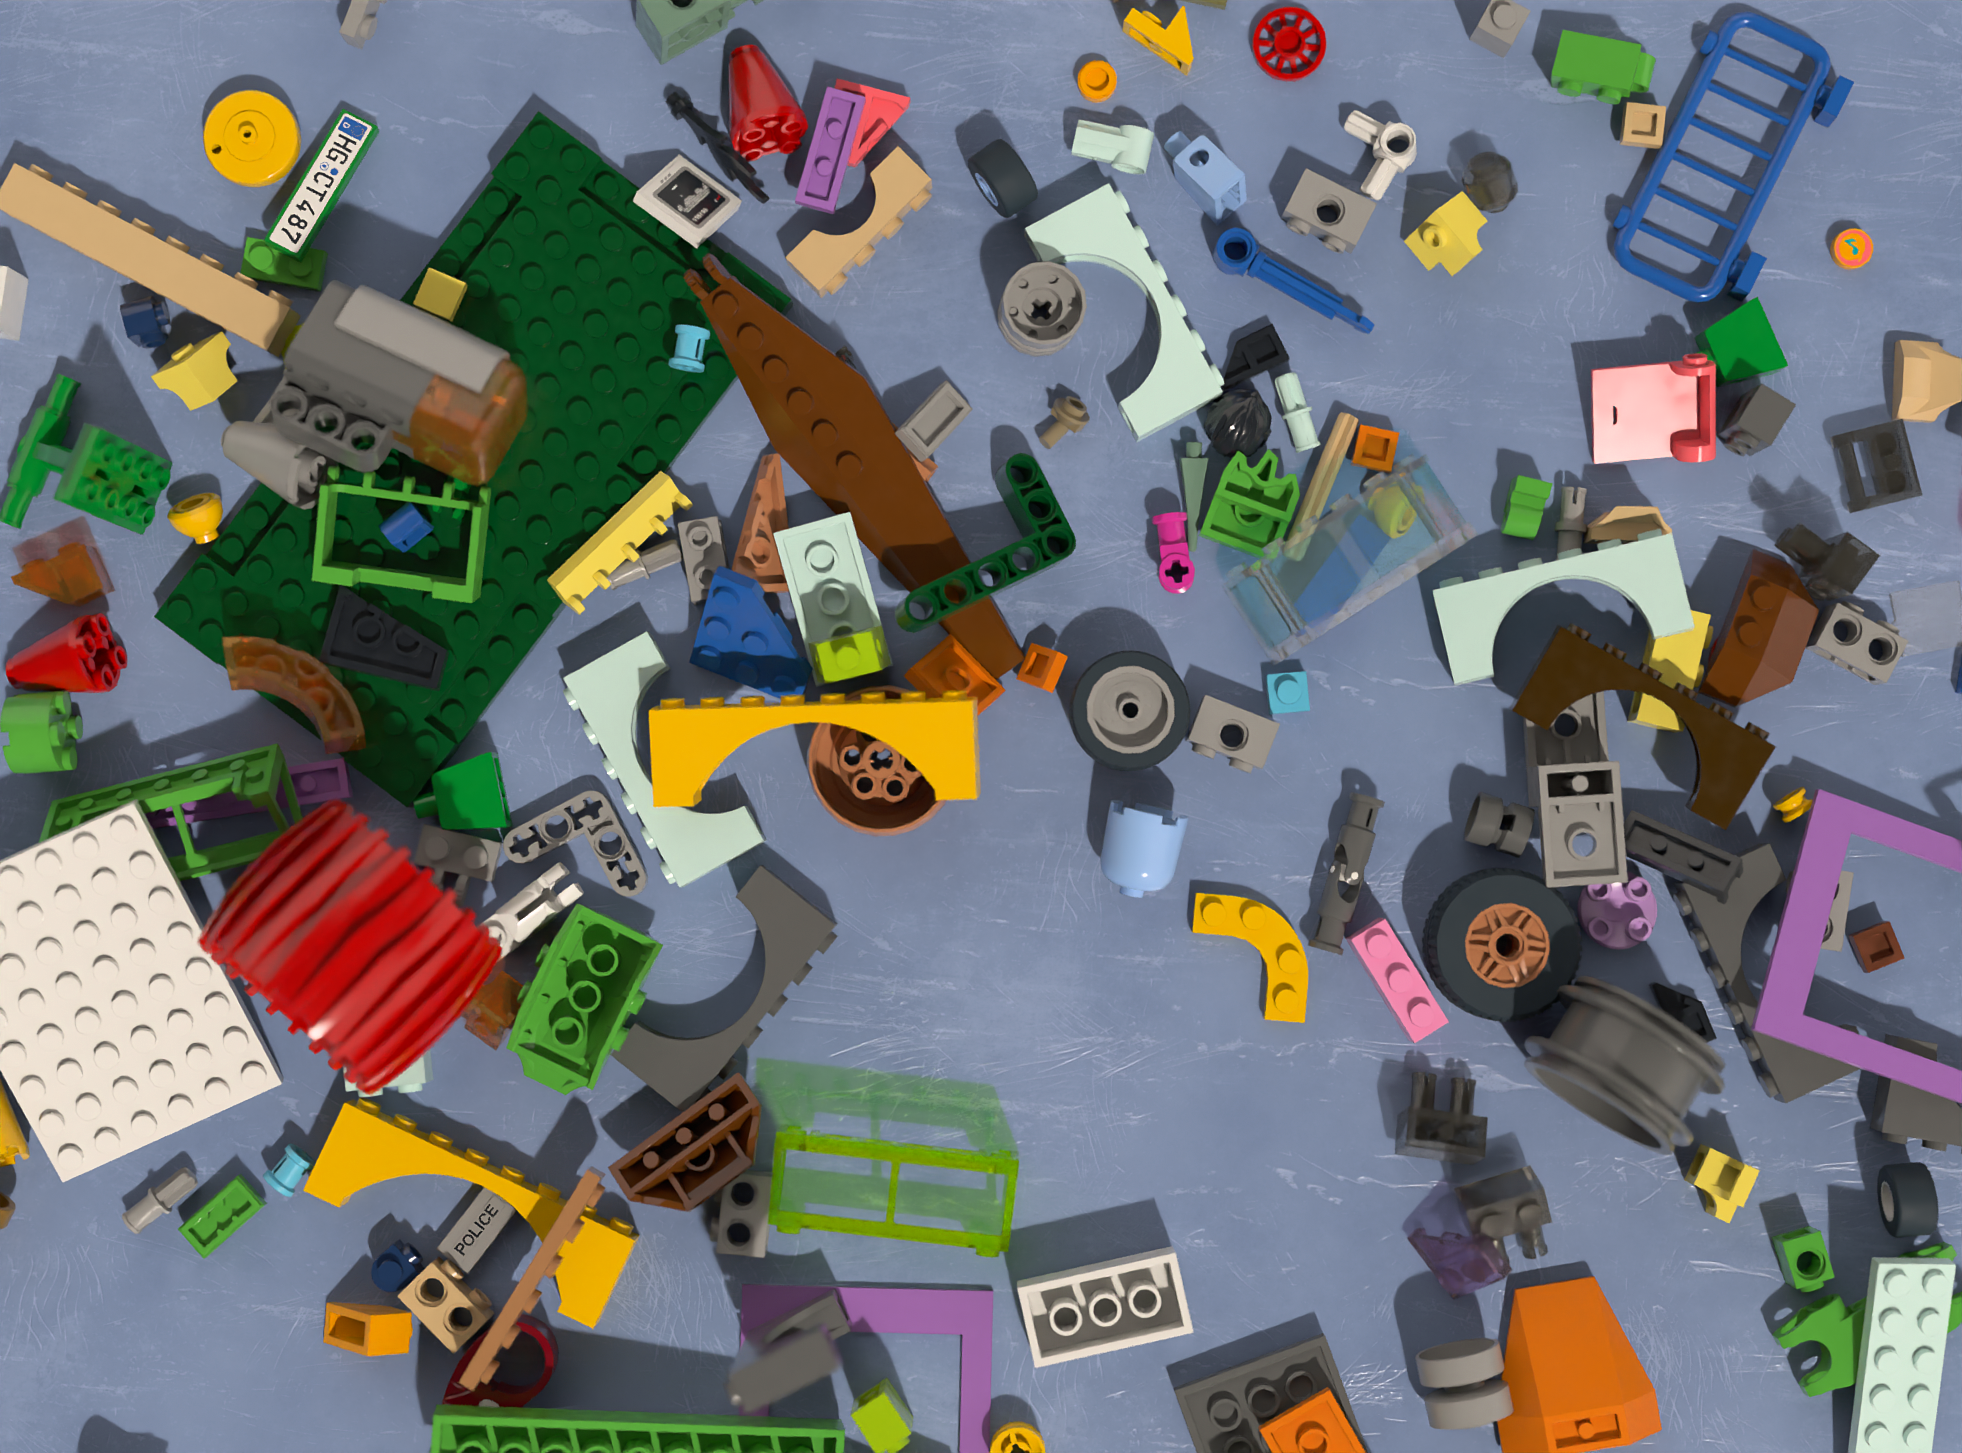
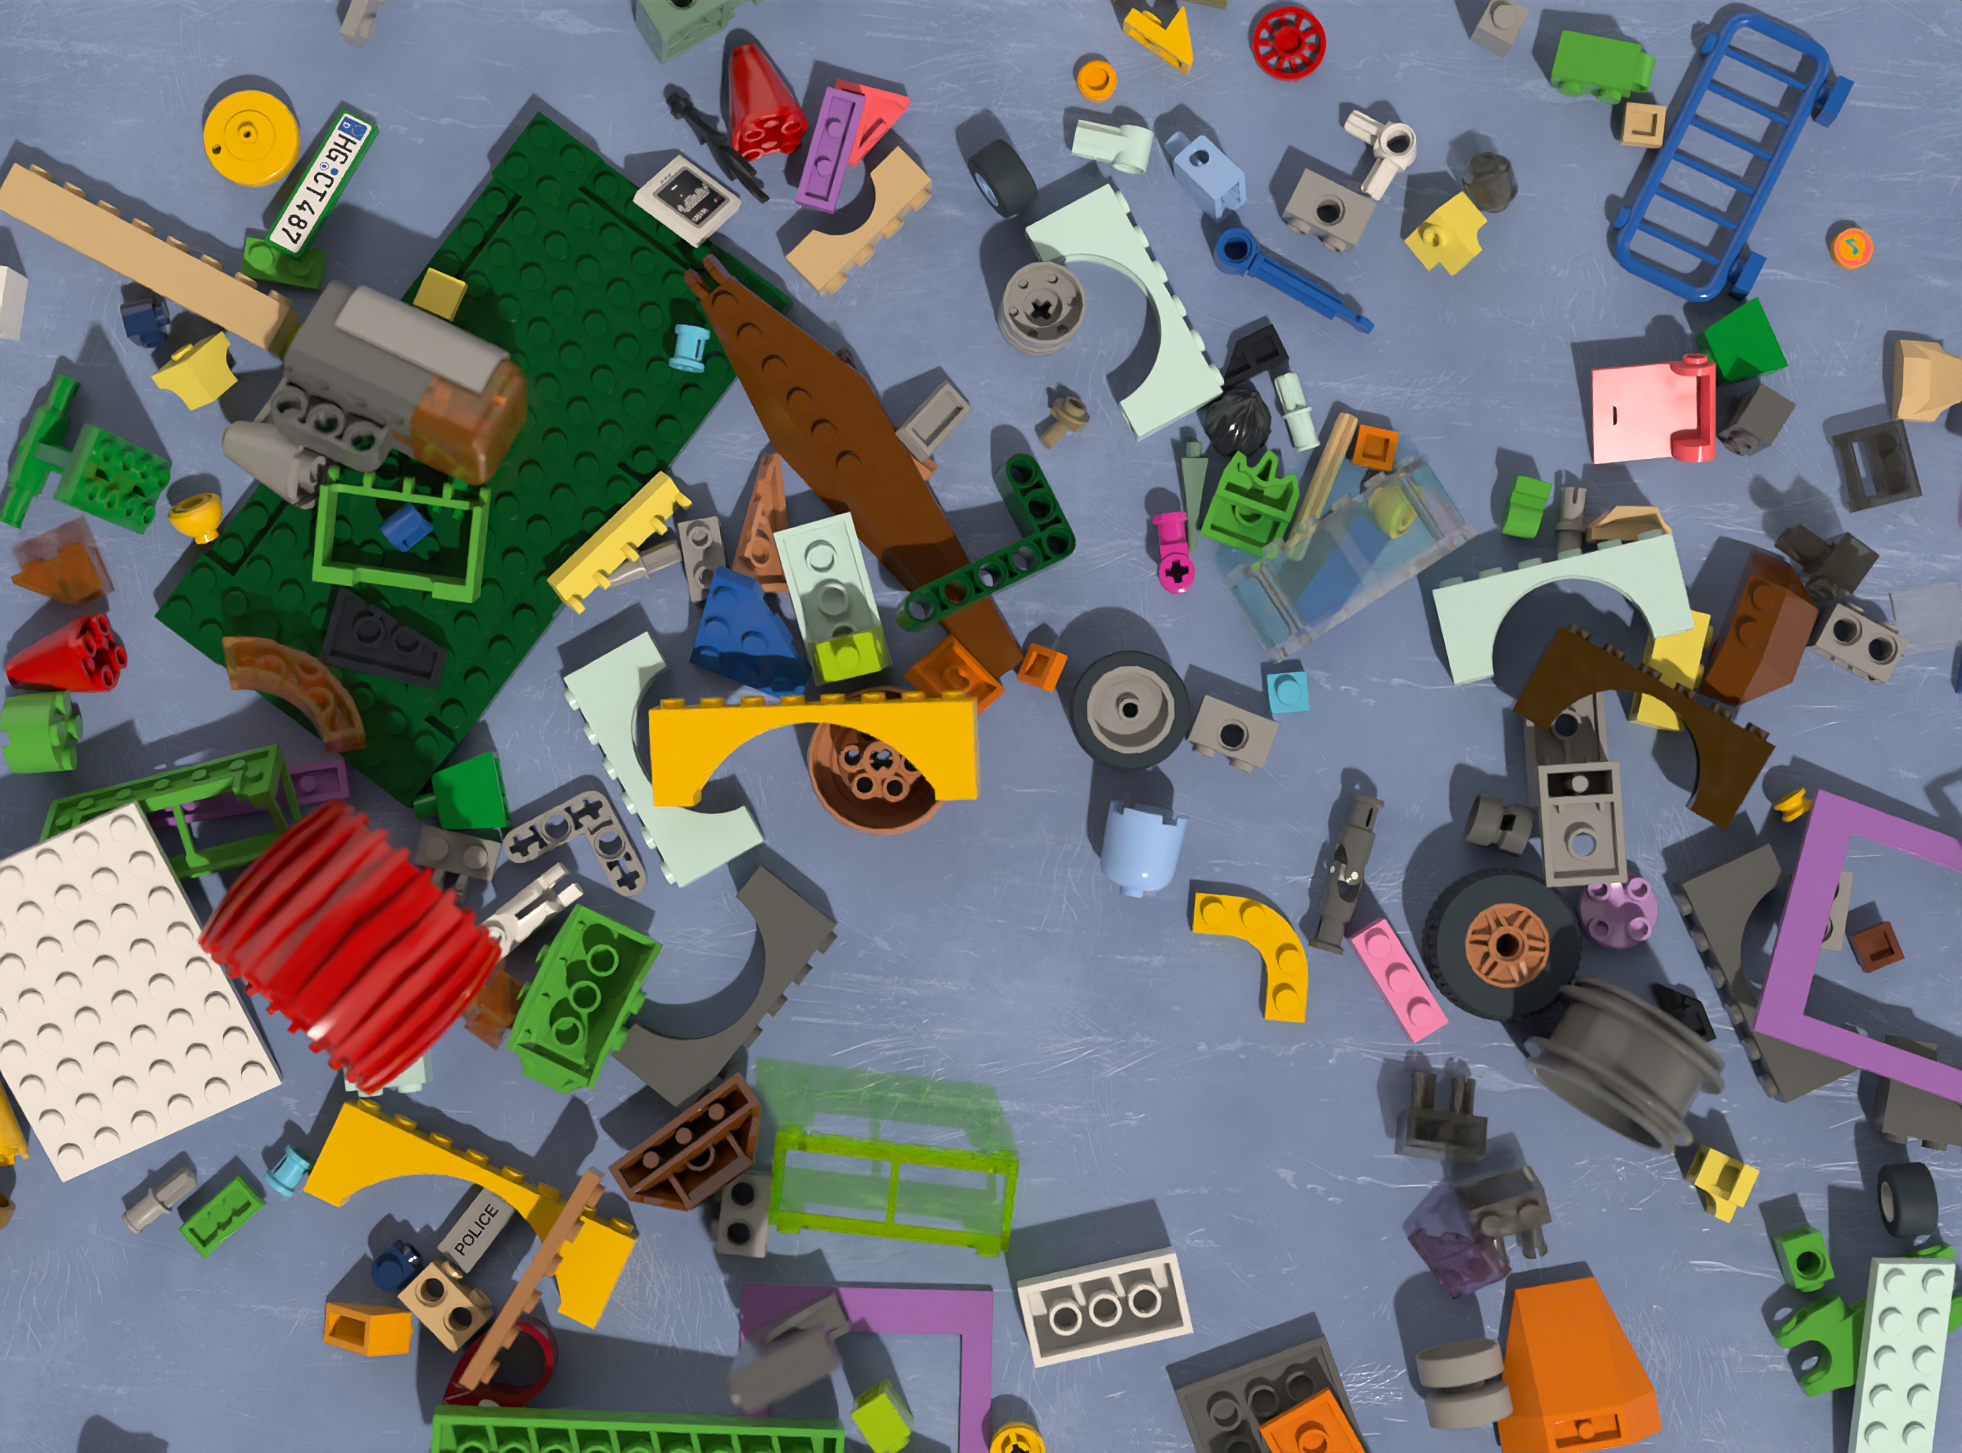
(1681, 855): black container -> none

